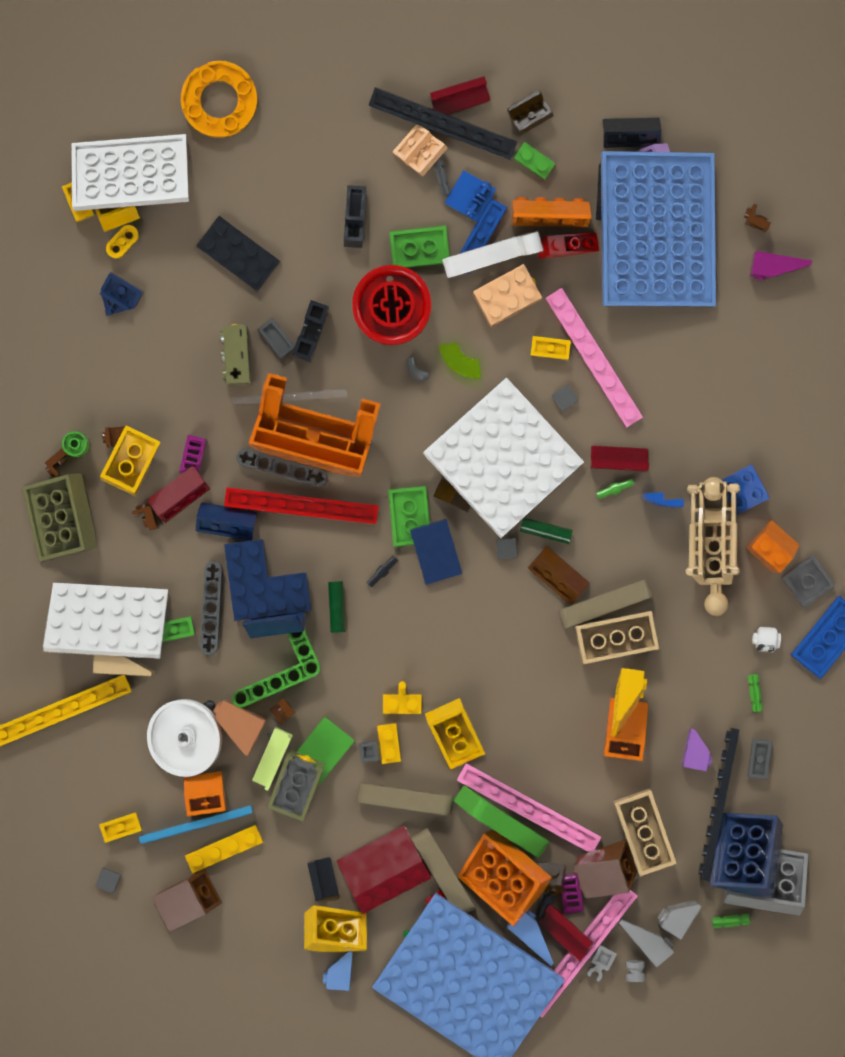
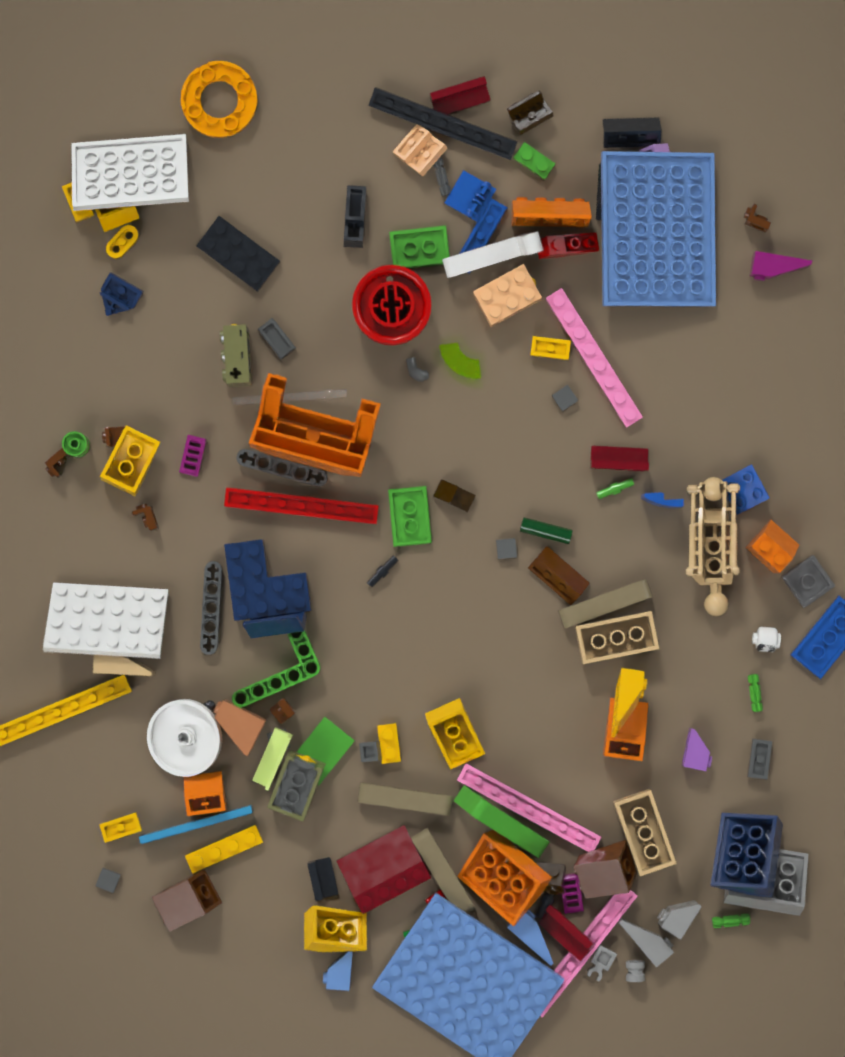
(60, 517): olive slope -> none
(178, 494): dark red panel -> none
(178, 629): bright green plate -> none
(225, 521): dark blue panel -> none
(311, 331): black arch -> none
(336, 607): dark green piece -> none
(402, 702): yellow plate -> none
(436, 551): dark blue tile -> none
(503, 457): white plate -> none
(716, 812): black plate -> none

